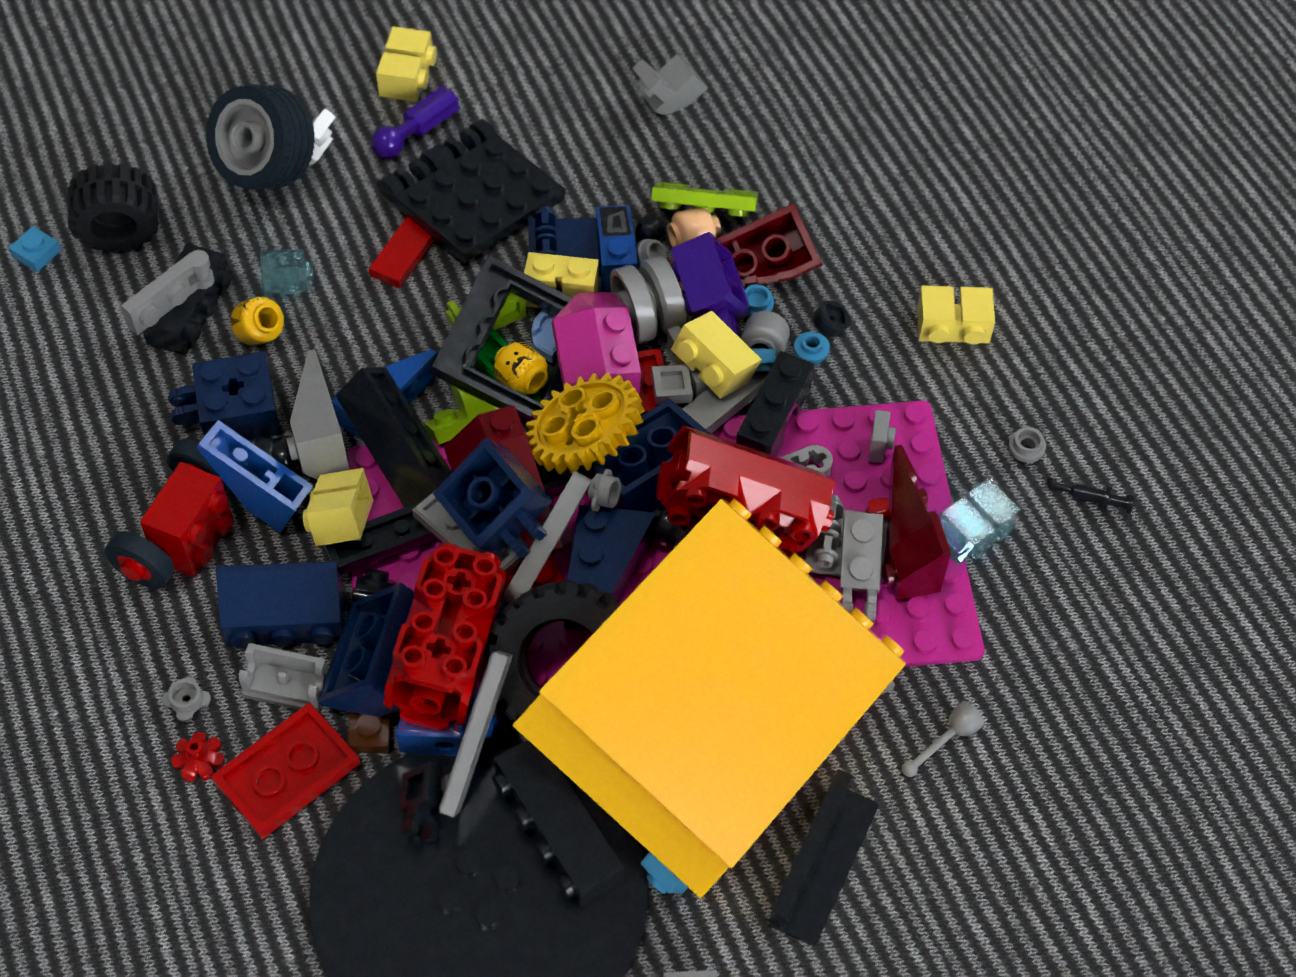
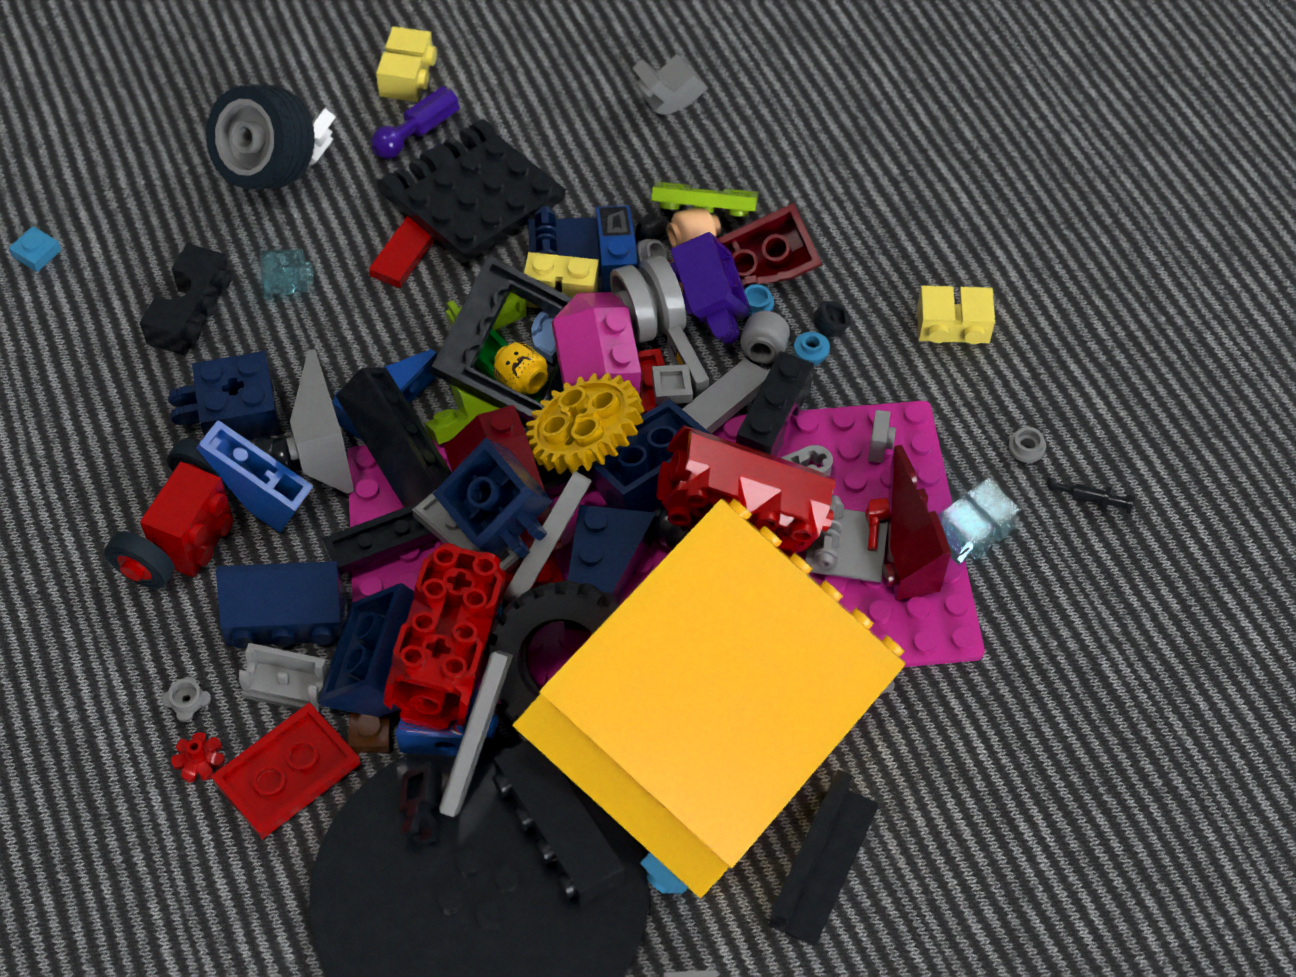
(113, 207): black tyre -> none
(168, 291): light grey plate -> none
(257, 321): yellow head -> none
(338, 507): light yellow piece -> none
(371, 583): black plate -> none
(604, 490): light grey plate -> none
(717, 353): light yellow piece -> none
(768, 358): dark azure plate -> none
(861, 559): light grey hinge -> none
(963, 721): light grey hinge -> none

